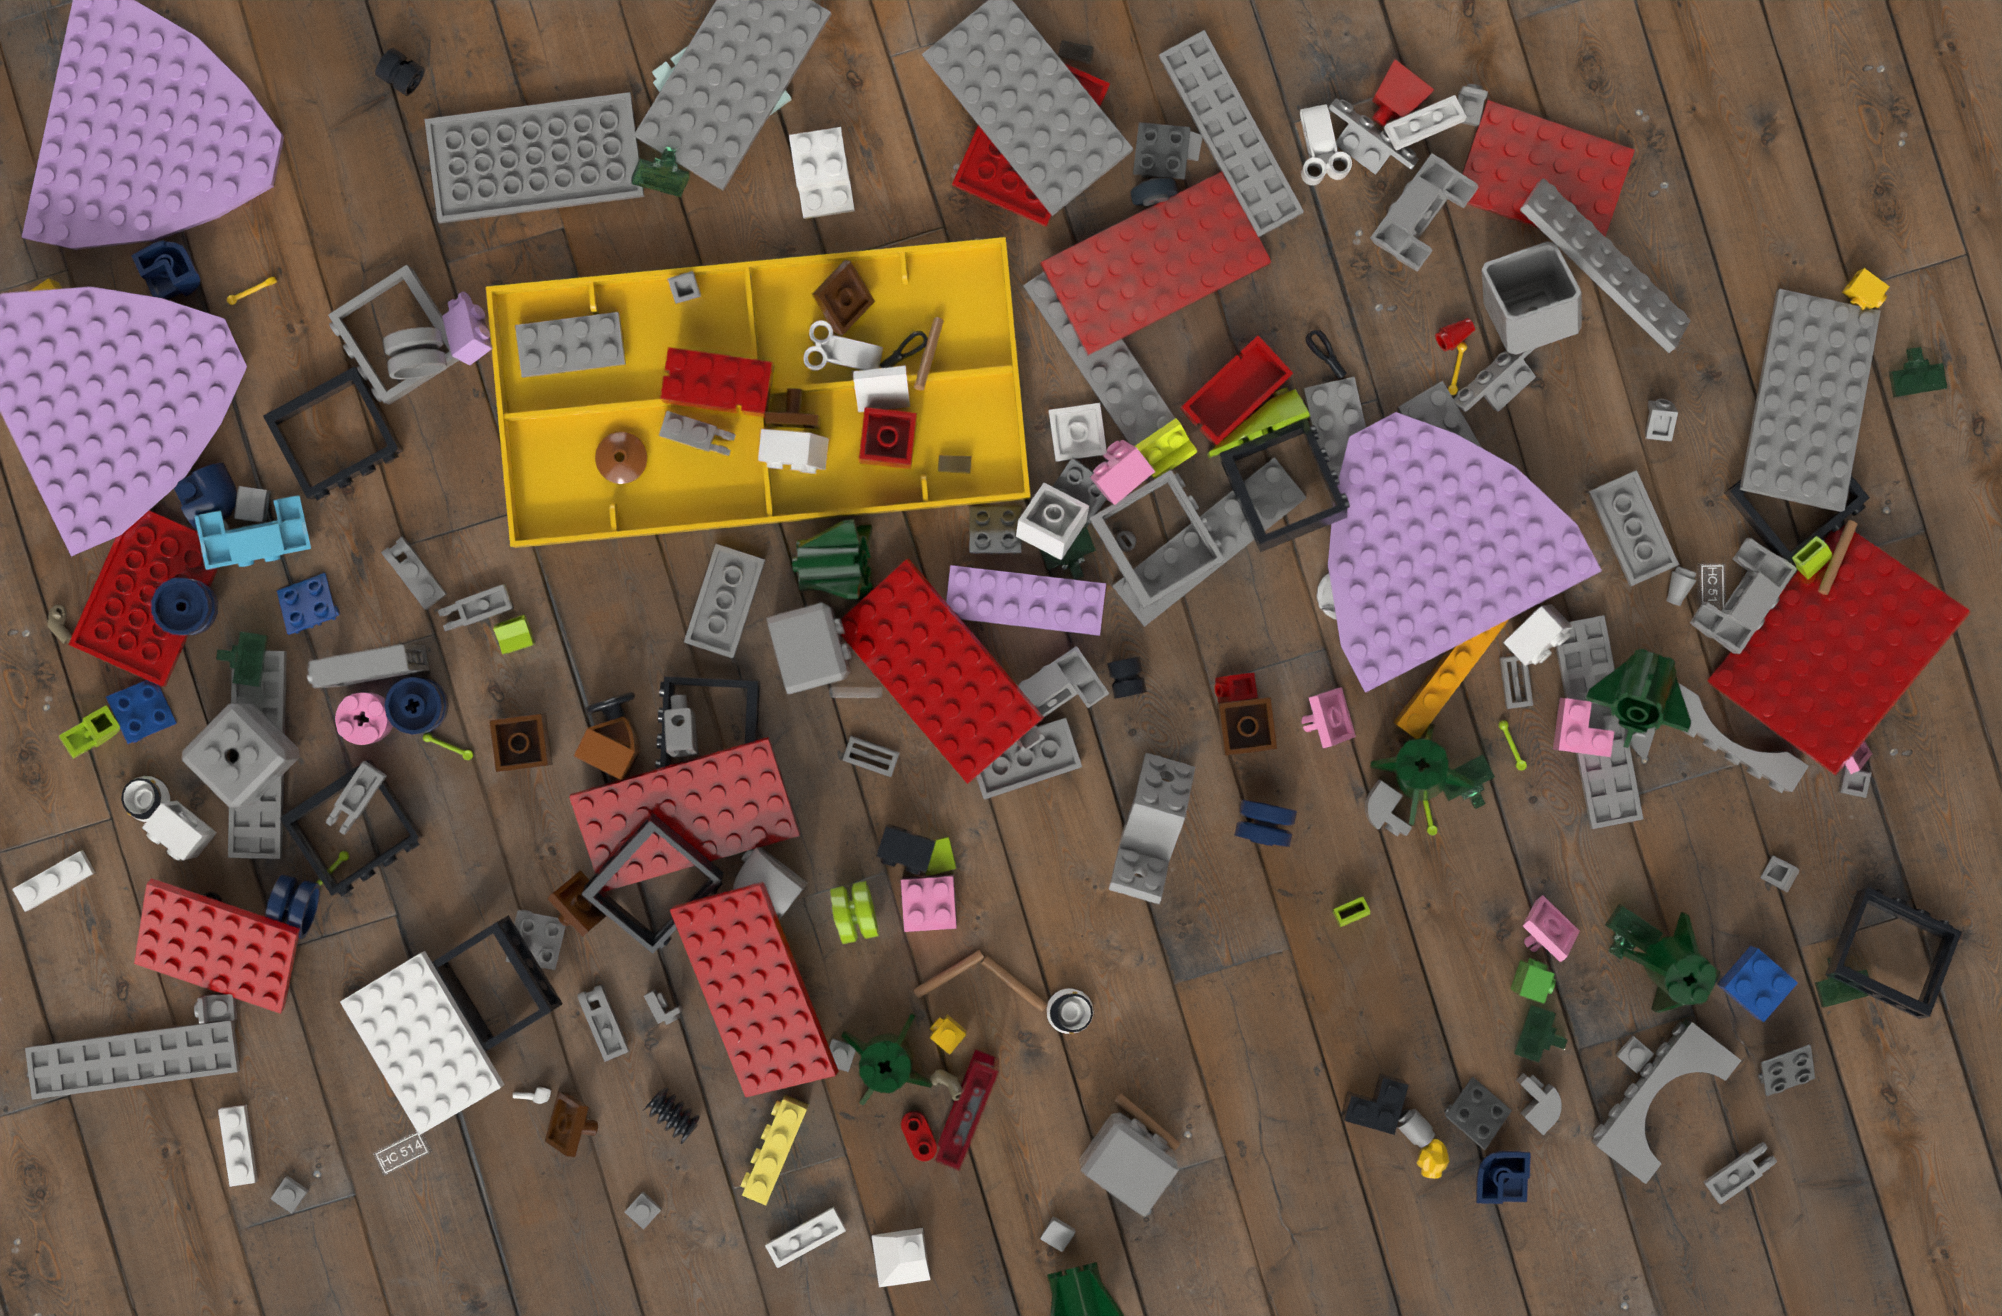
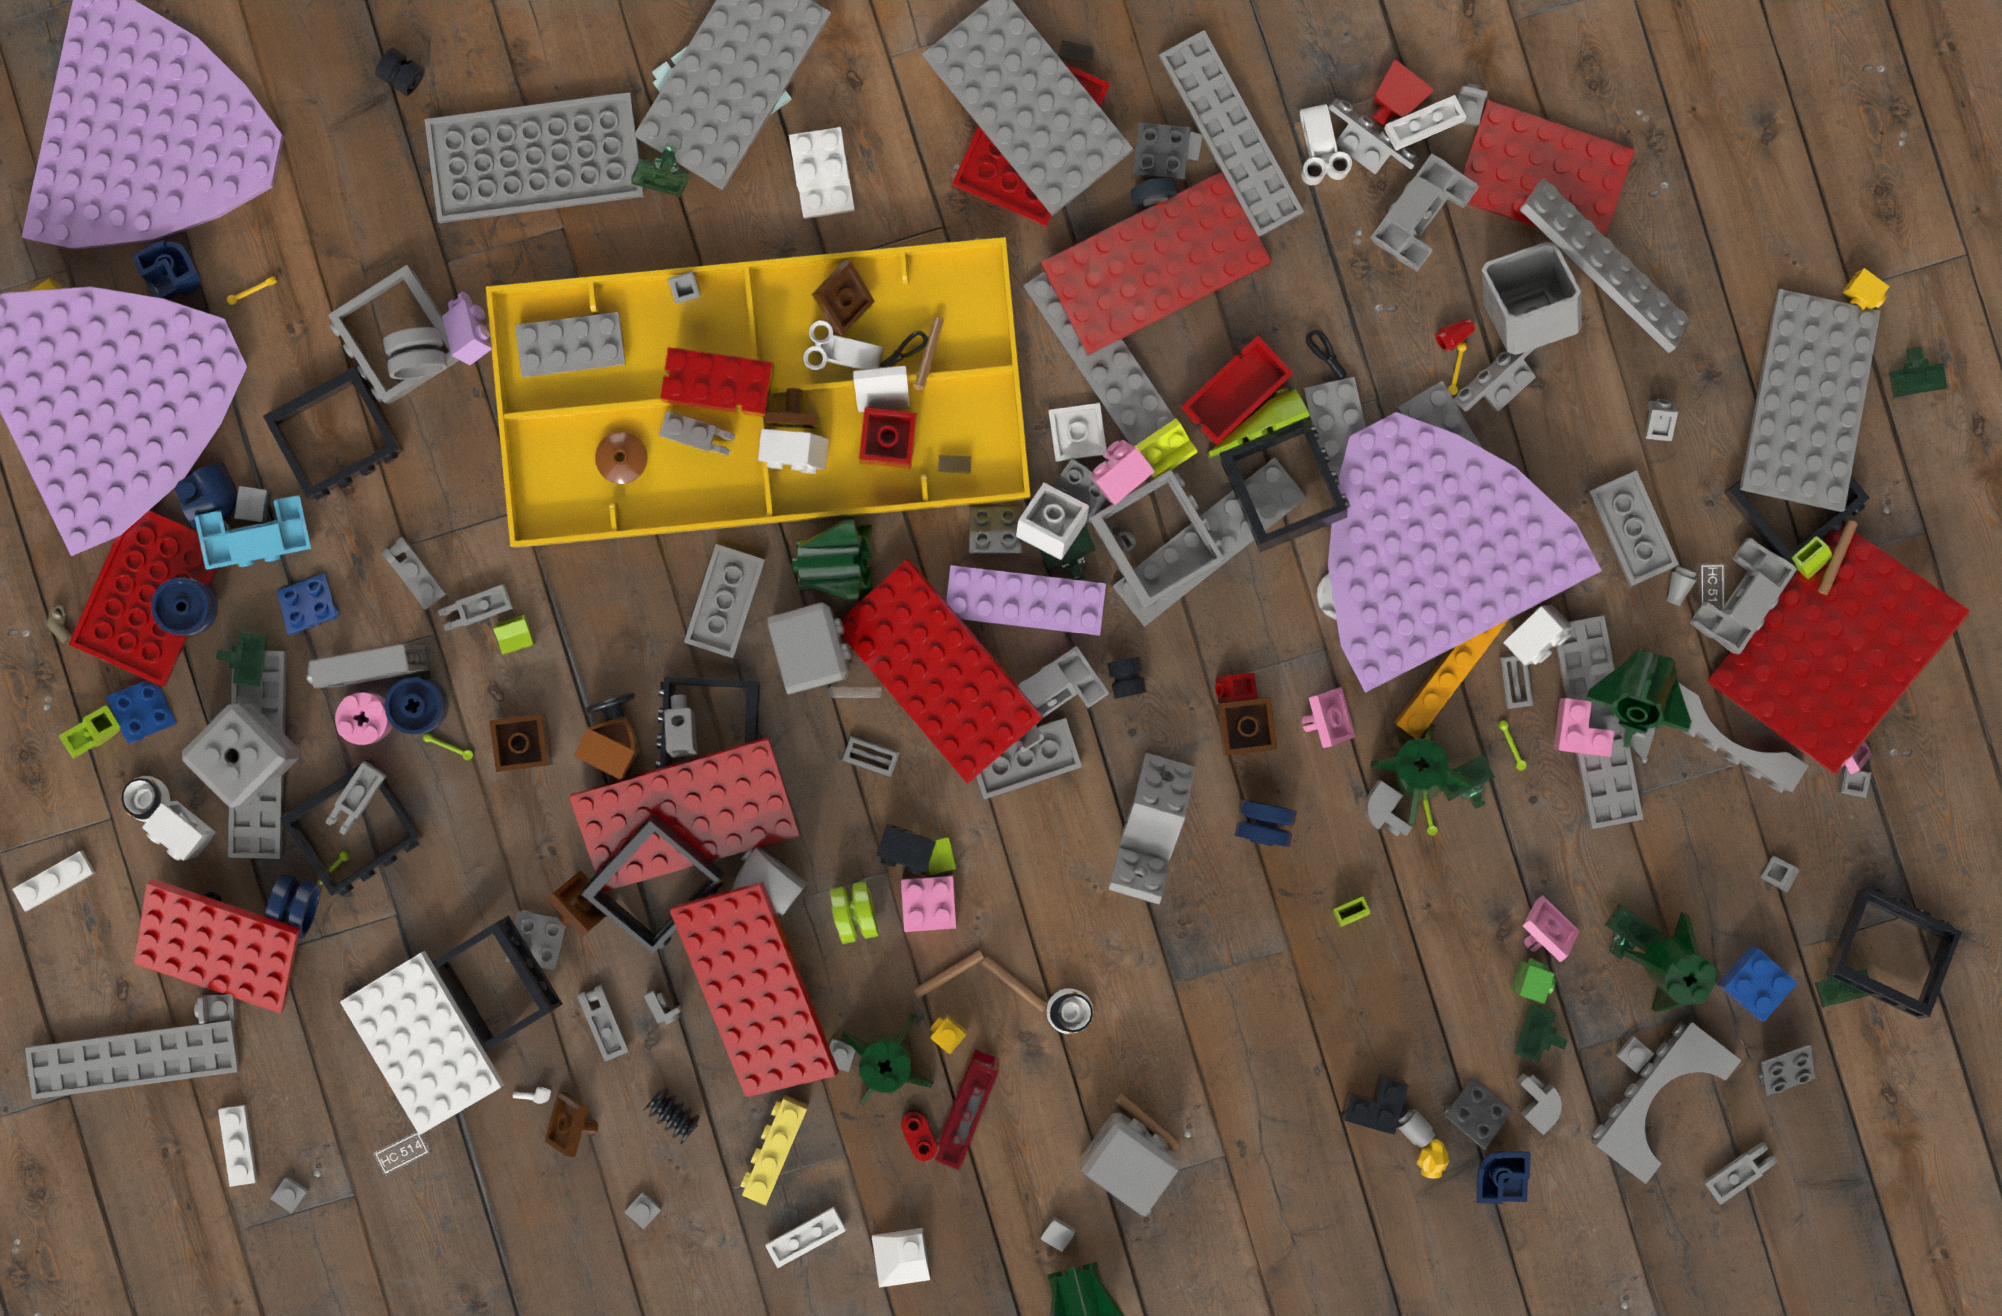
(943, 1077): dark tan arm -> none

